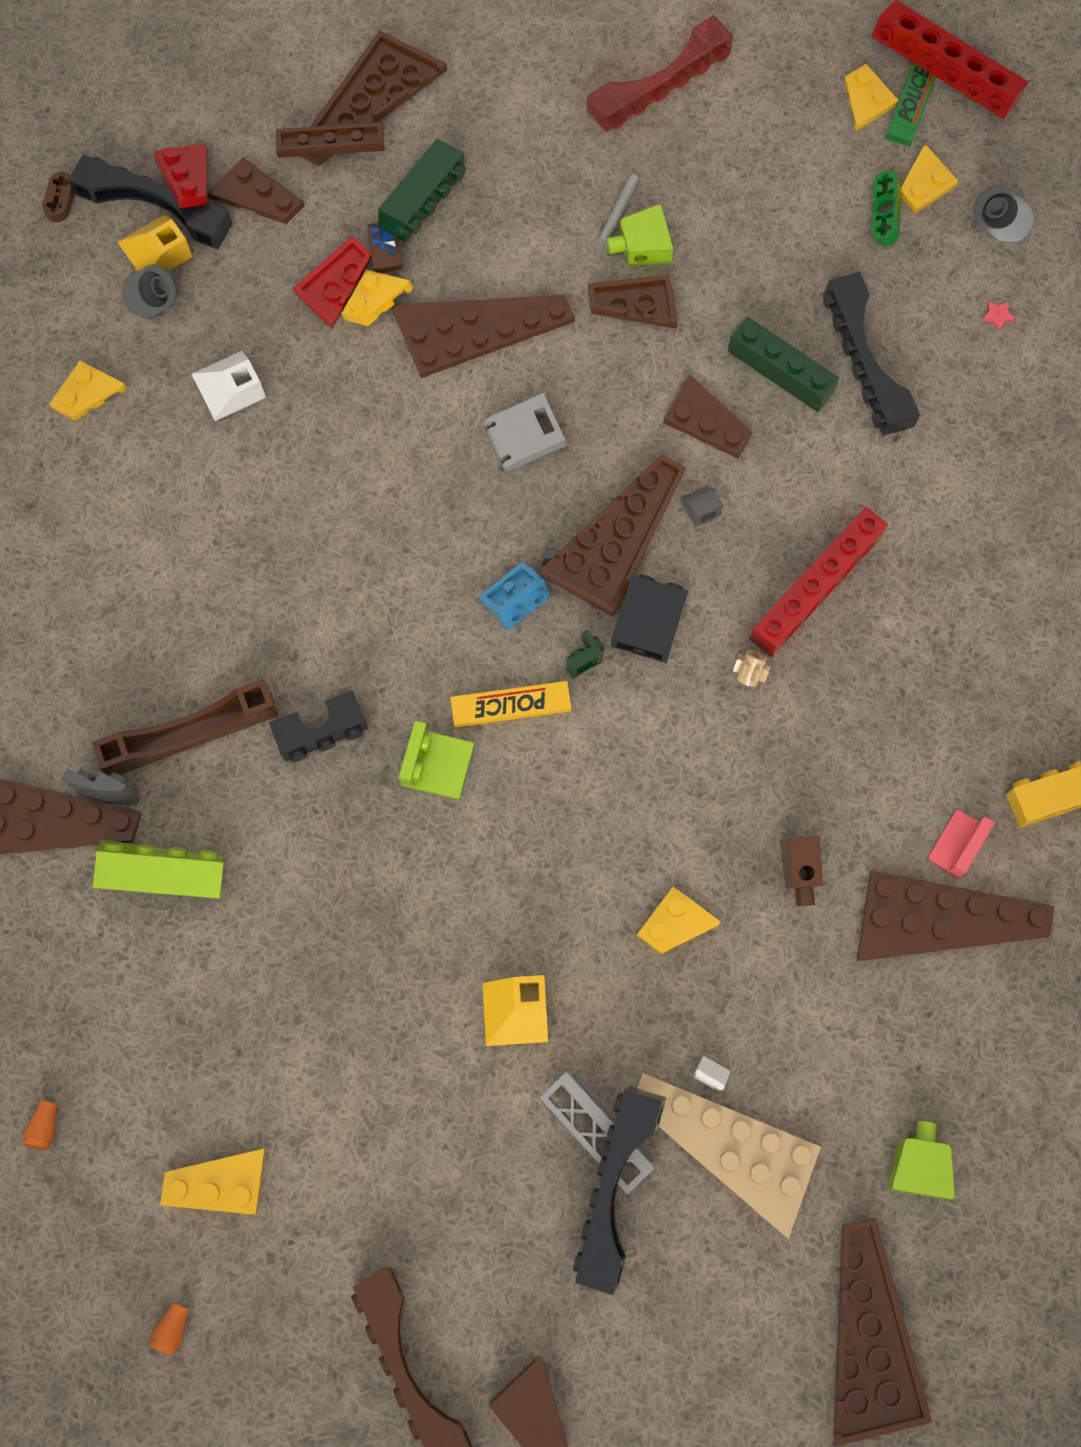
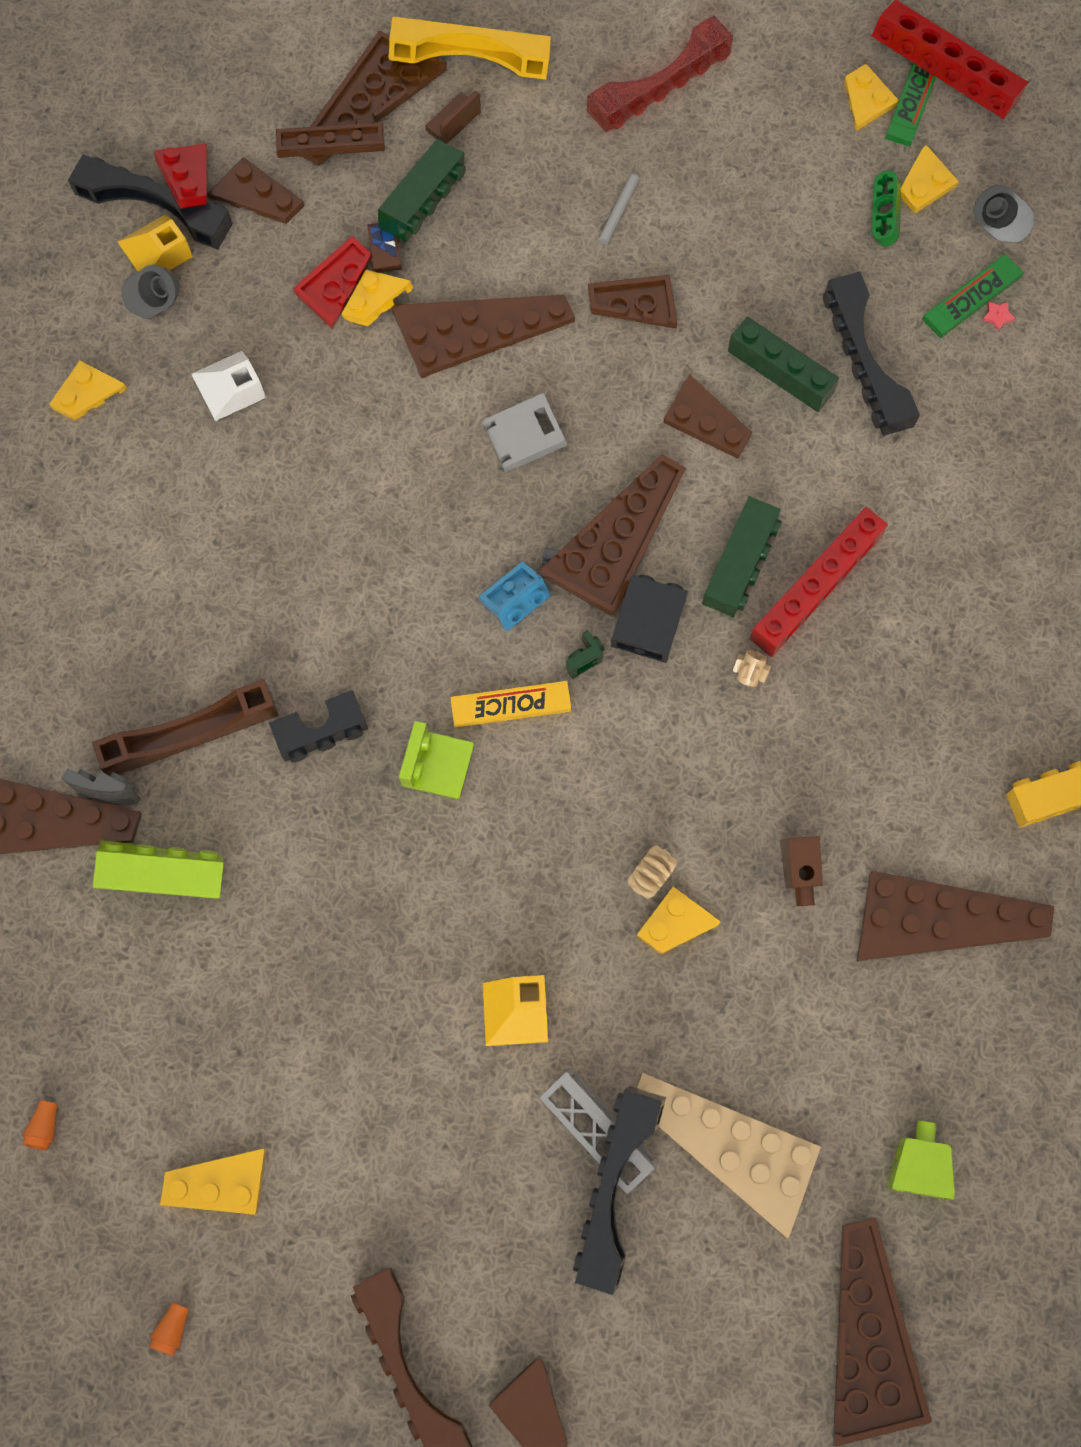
(54, 196): reddish brown beam -> none
(421, 39): none -> yellow arch
(454, 117): none -> reddish brown panel
(643, 238): lime torso -> none
(652, 872): none -> tan gear
(702, 505): dark grey brick -> none
(711, 1074): white slope -> none
(741, 557): none -> dark green brick
(960, 843): coral panel -> none
(972, 296): none -> green tile

